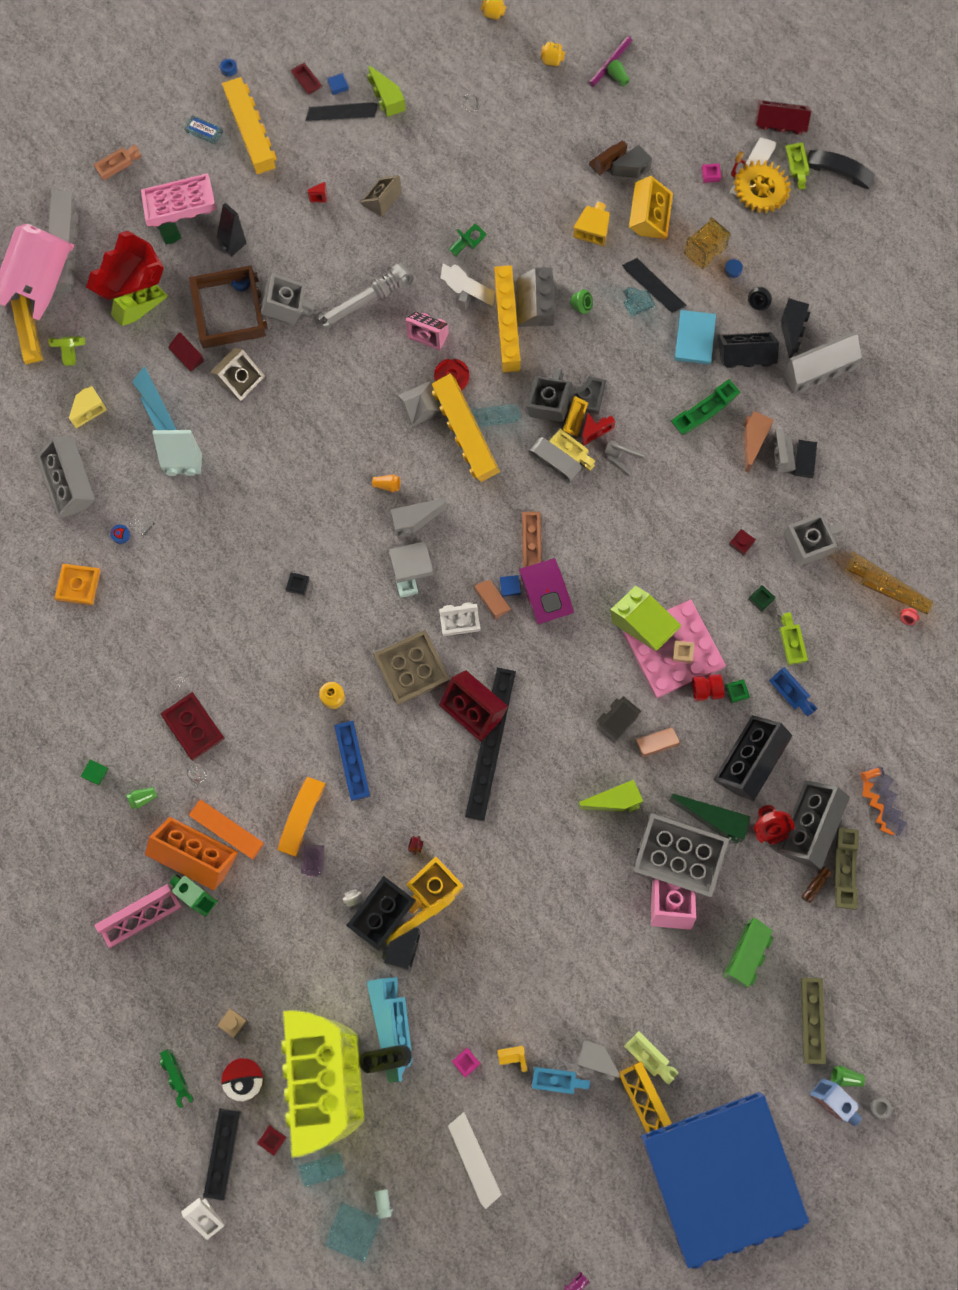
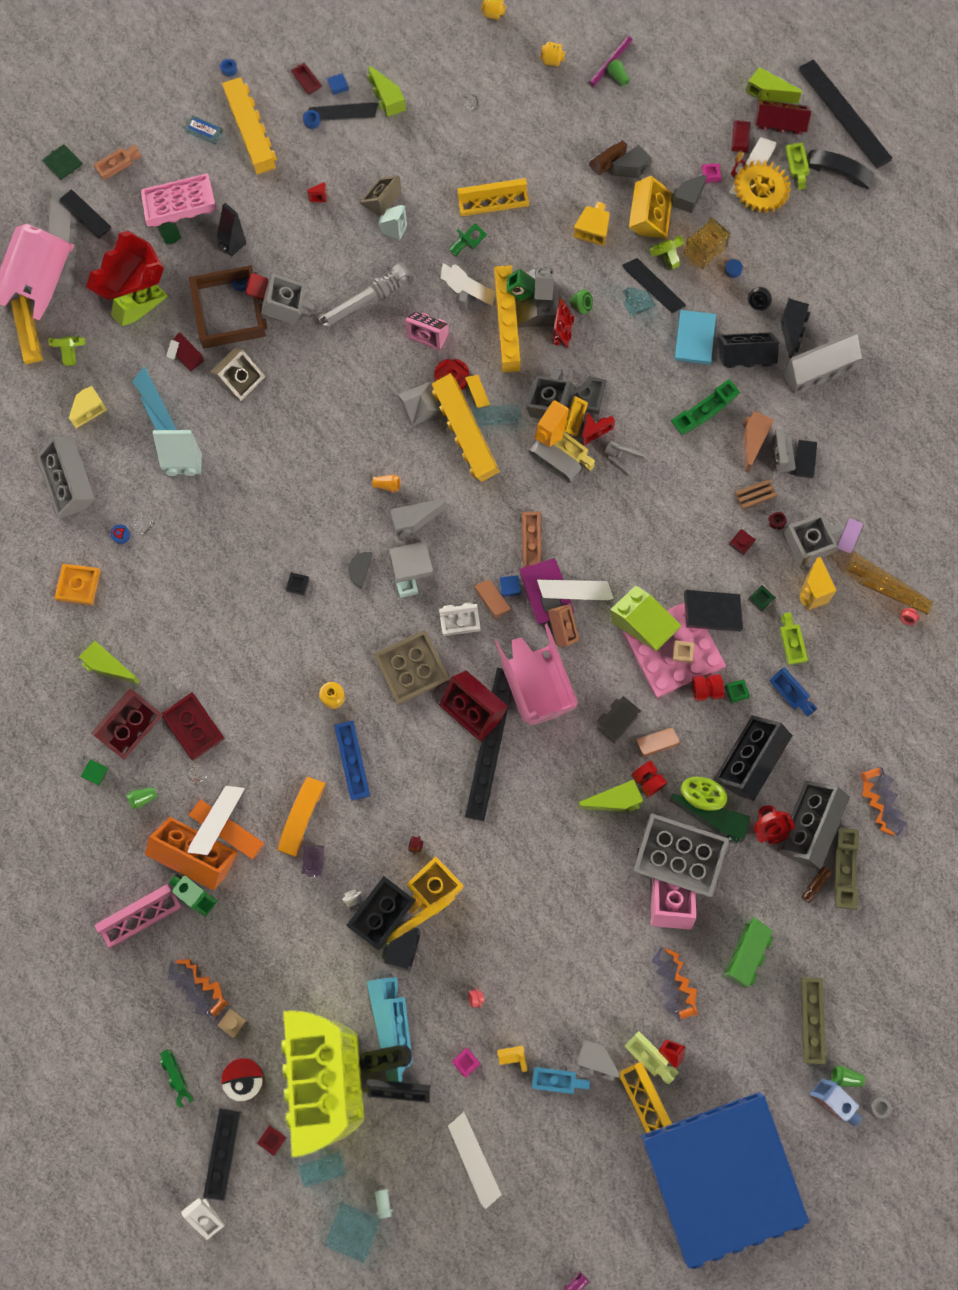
(62, 162): none -> dark green piece
(85, 214): none -> black tile
(104, 664): none -> lime slope
(127, 724): none -> dark red slope
(172, 349): none -> white sticker
(201, 1008): none -> piece
(215, 820): none -> white sticker
(256, 286): none -> red slope
(311, 119): none -> blue tile
(358, 568): none -> dark grey tile
(393, 222): none -> light aqua slope
(398, 1090): none -> black tile
(475, 998): none -> coral plate
(477, 391): none -> yellow sticker
(479, 193): none -> yellow fence
(520, 285): none -> green brick
(538, 683): none -> bright pink piece
(544, 283): none -> light grey slope
(552, 424): none -> light orange slope
(563, 325): none -> red hinge
(563, 625): none -> nougat slope
(575, 589): none -> white sticker
(652, 785): none -> red wheel
(667, 249): none -> lime tile
(672, 1052): none -> red slope
(673, 976): none -> piece
(689, 193): none -> dark grey slope
(704, 793): none -> lime plate
(713, 610): none -> black tile
(740, 136): none -> dark red tile
(770, 489): none -> medium nougat tile
(772, 88): none -> lime slope
(777, 516): none -> dark red plate
(818, 586): none -> yellow slope
(845, 114): none -> black tile
(850, 535): none -> lavender sticker

